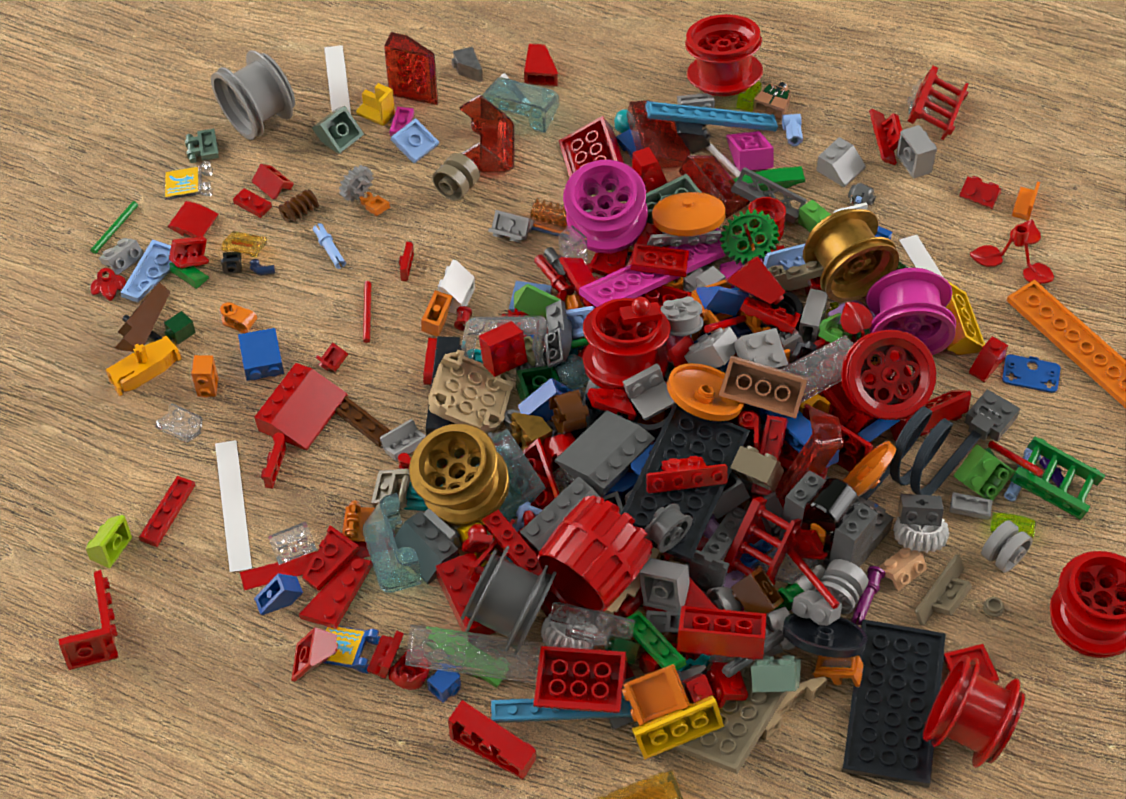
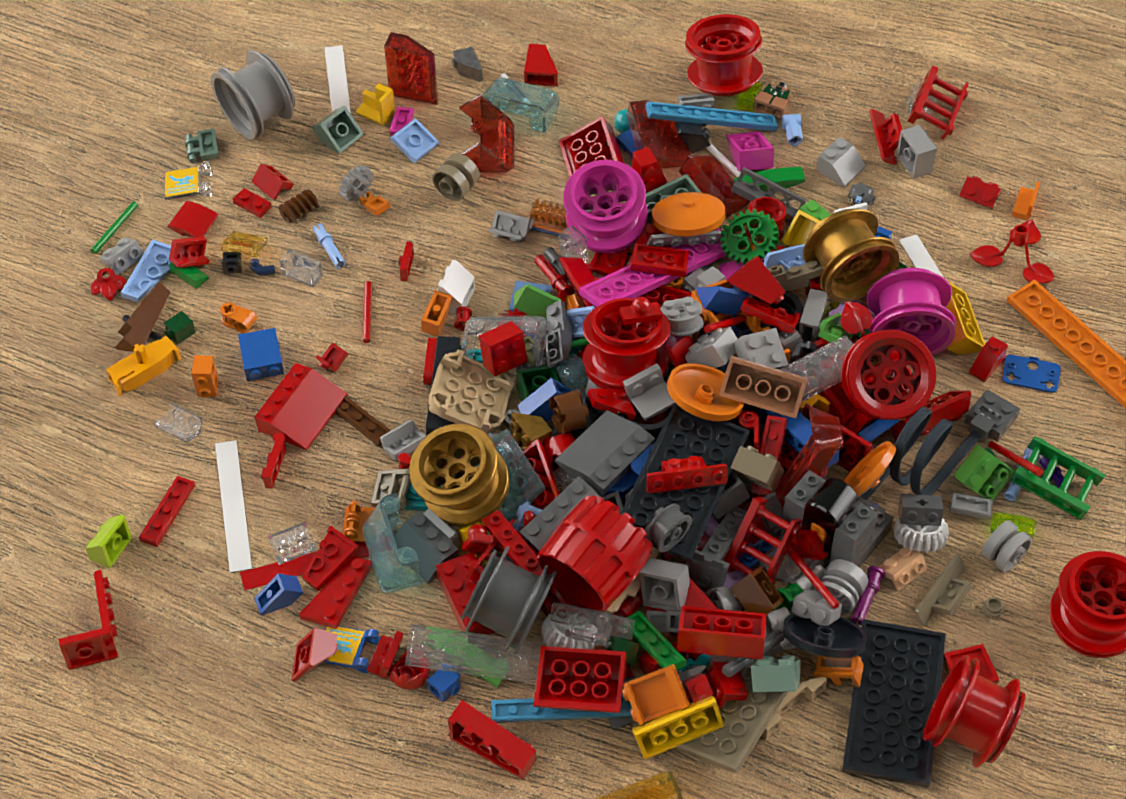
(301, 268): none -> clear brick
(799, 229): none -> yellow panel

